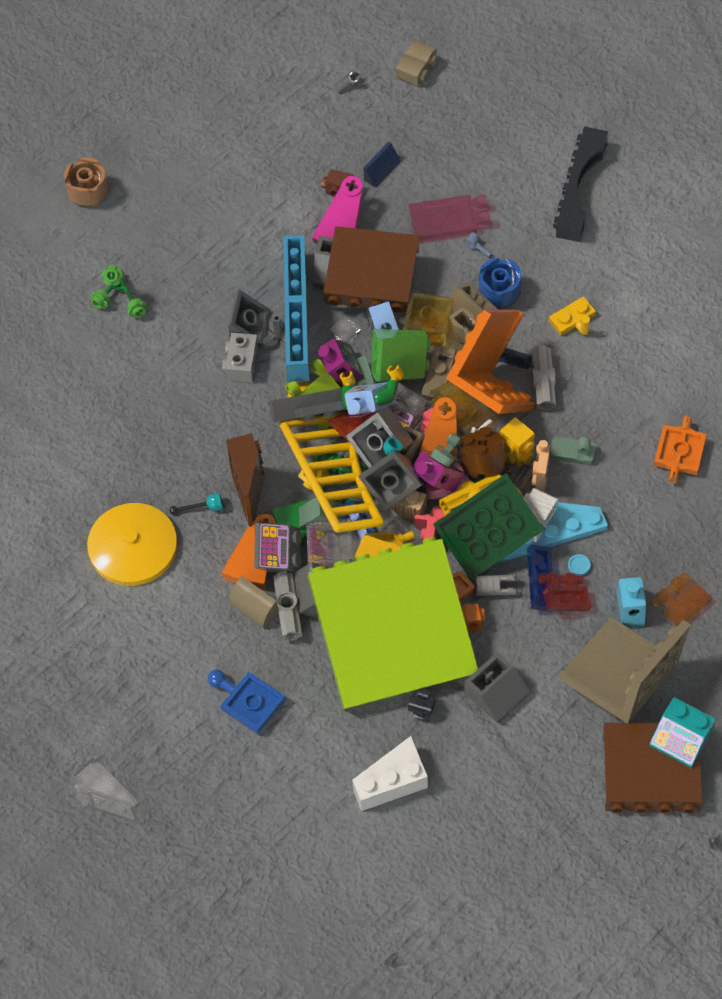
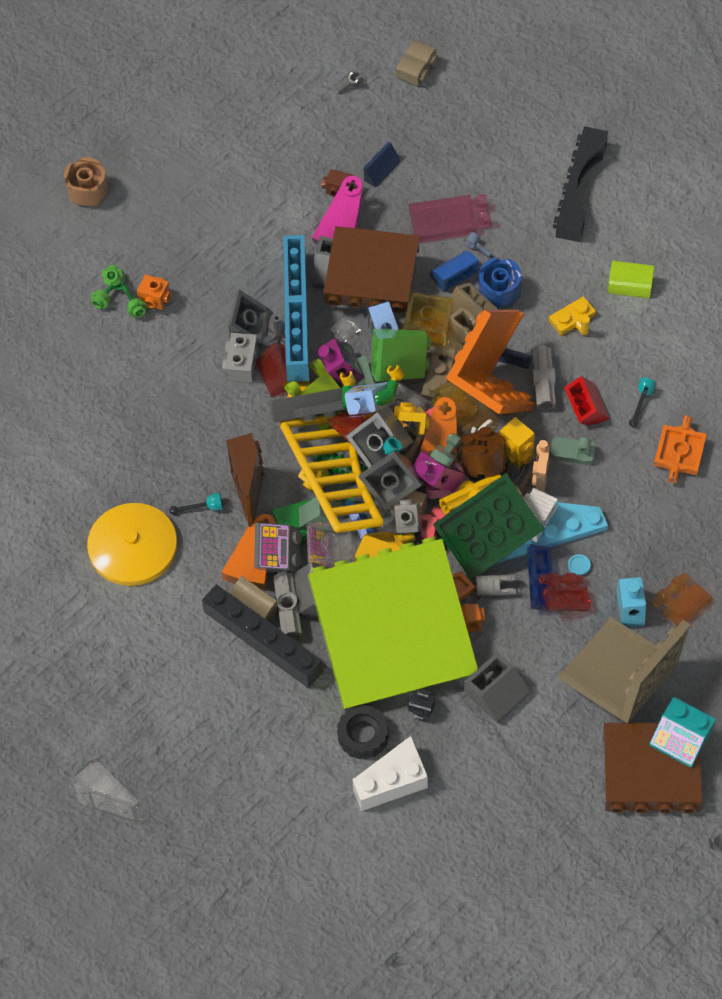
(154, 292): none -> orange brick
(250, 701): blue plate -> none
(262, 636): none -> black brick
(273, 369): none -> clear red slope
(363, 749): none -> black tyre
(408, 412): none -> yellow bracket
(414, 524): none -> light grey brick
(455, 270): none -> blue brick
(586, 401): none -> red brick
(630, 279): none -> lime brick
(645, 387): none -> hinge

